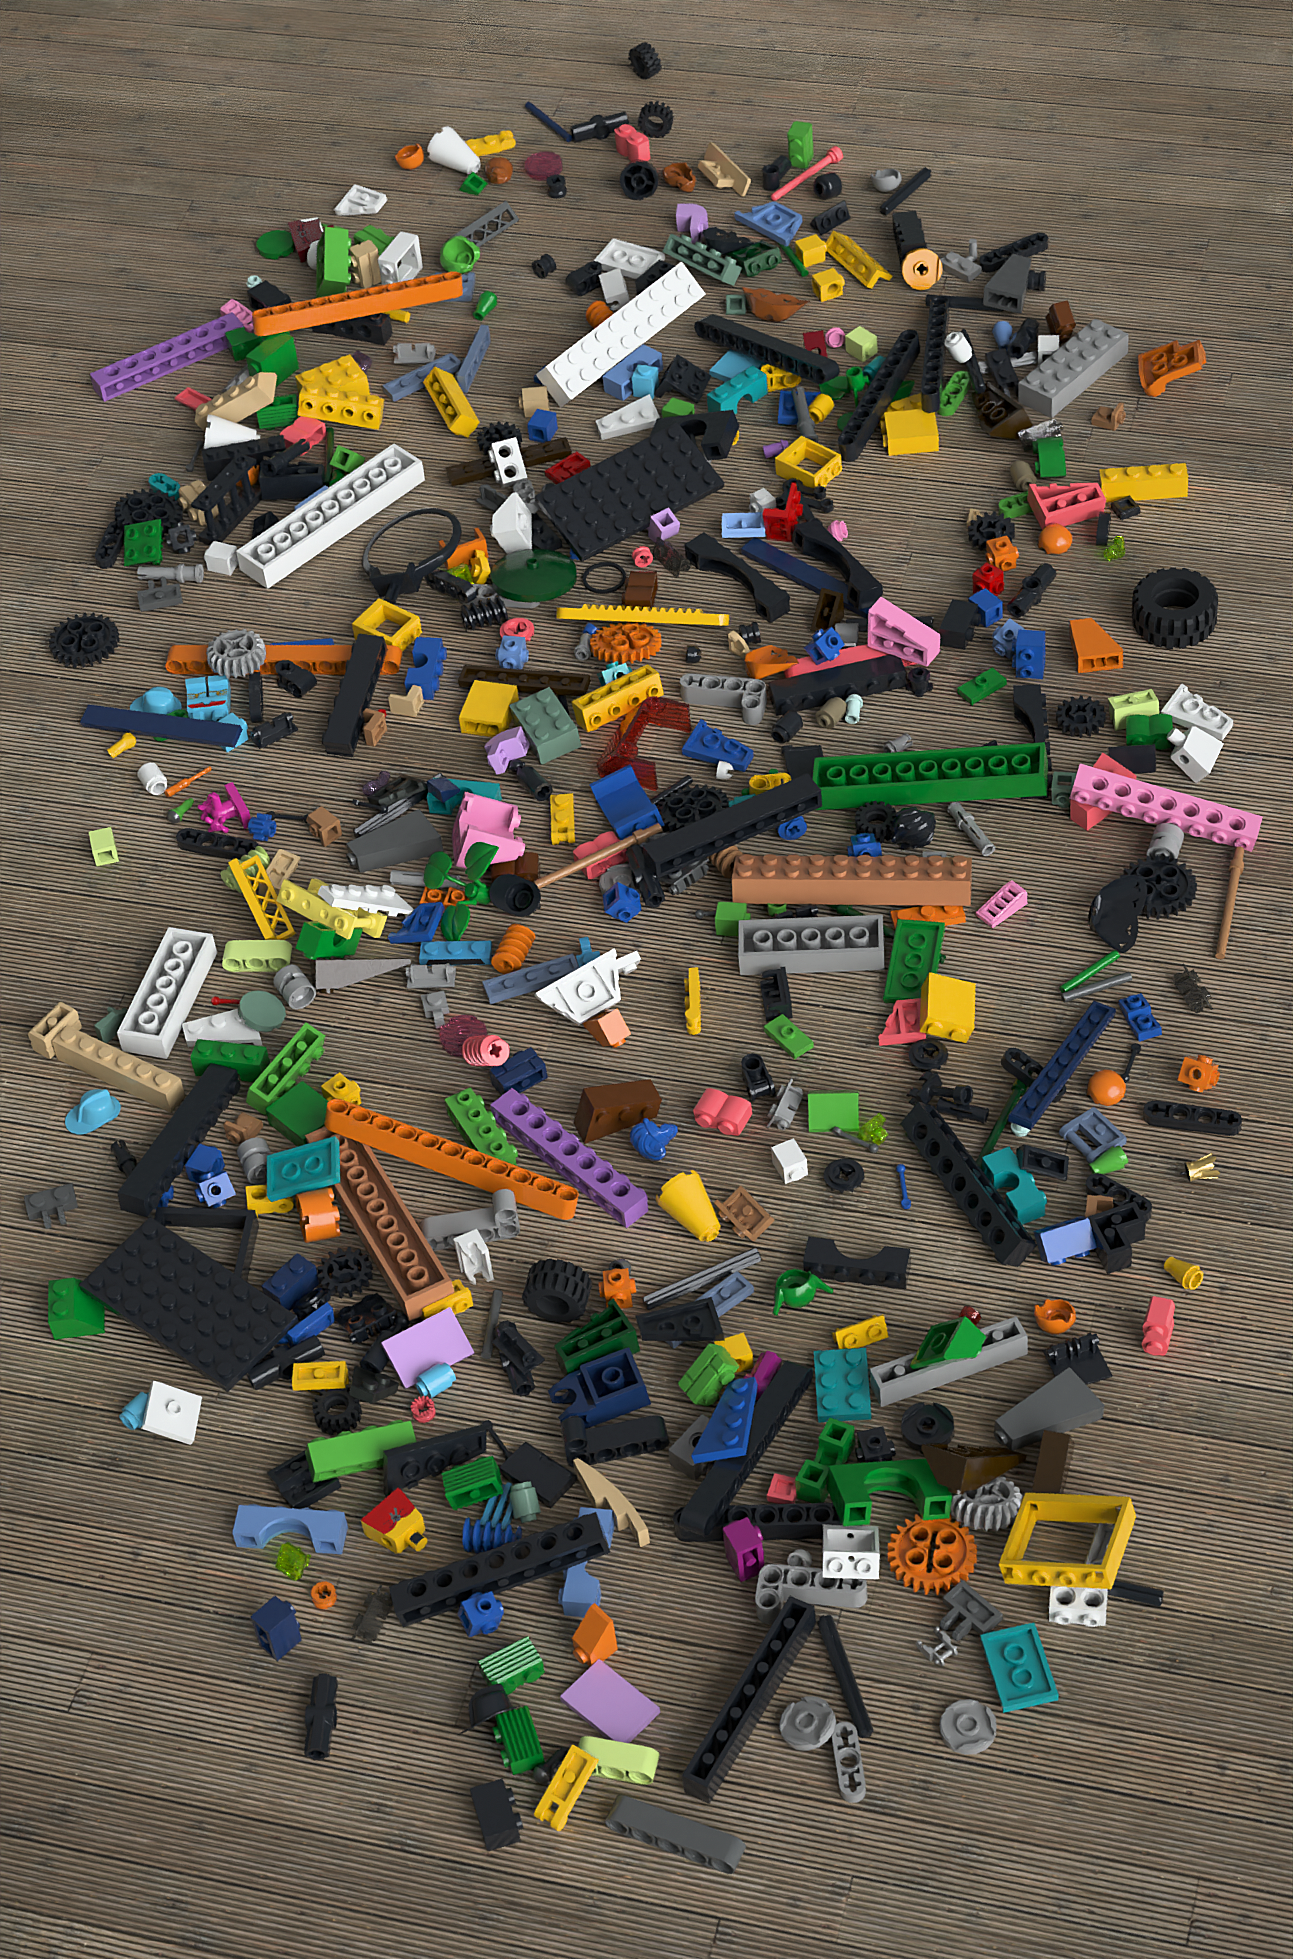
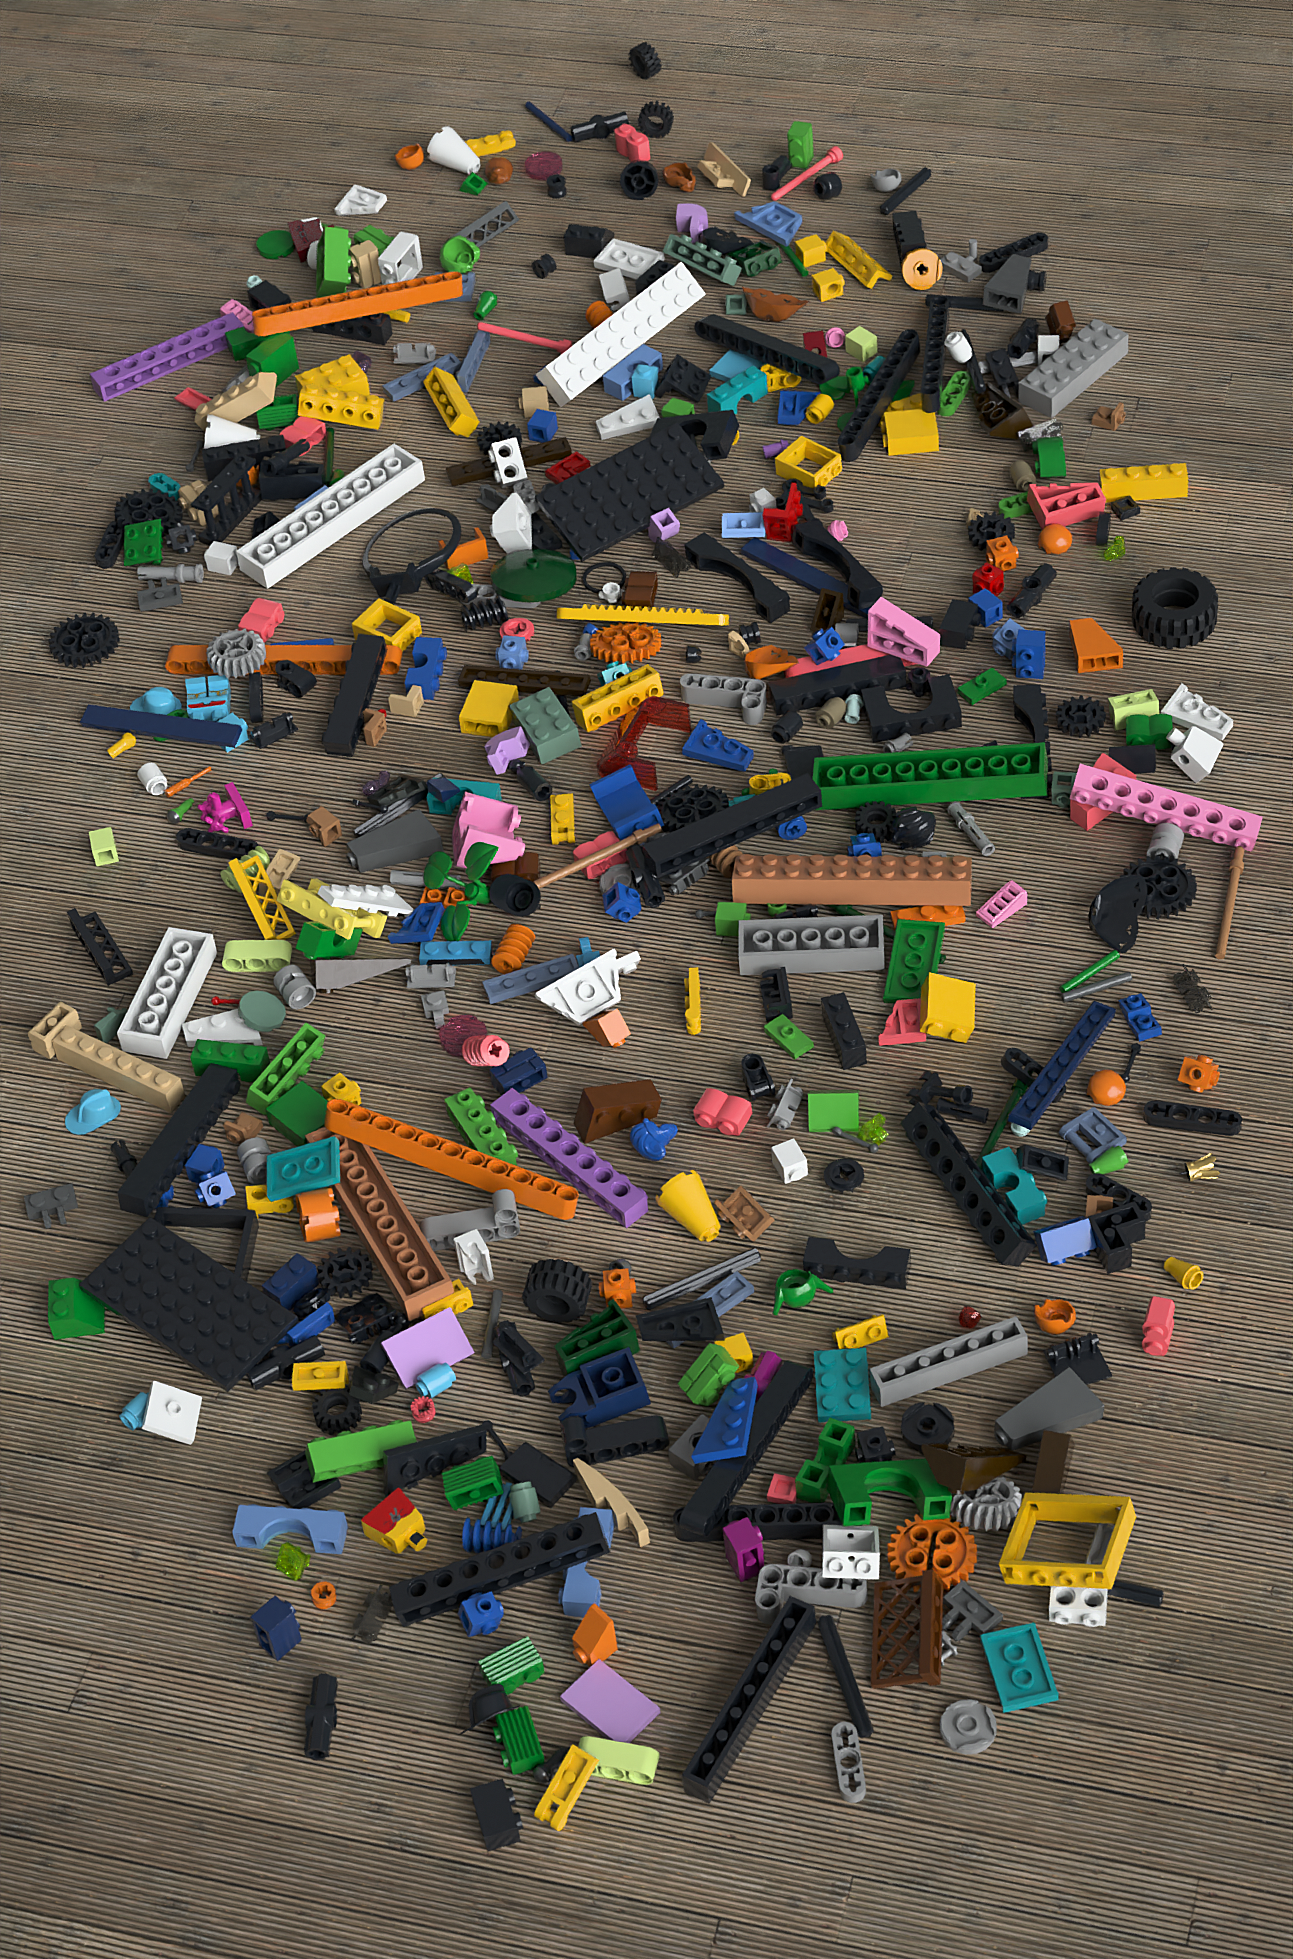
(96, 950): none -> black fence
(262, 618): none -> coral brick
(262, 827): blue gear -> none
(346, 459): bright green brick -> none
(480, 567): yellow plate -> none
(560, 346): none -> coral piece
(583, 279): black piece -> none
(586, 240): none -> black slope
(611, 592): none -> white plate
(644, 550): coral bush -> none
(675, 1834): dark grey beam -> none
(722, 770): white hinge -> none
(805, 424): dark grey pin -> none
(807, 1723): light grey tile -> none
(831, 218): black hinge -> none
(843, 1031): none -> black brick
(889, 724): none -> black arch
(905, 1203): blue hinge -> none
(929, 1047): black gear -> none
(929, 1632): none -> reddish brown fence
(949, 1343): green slope -> none
(1001, 332): medium blue cone -> none
(1169, 363): orange slope -> none

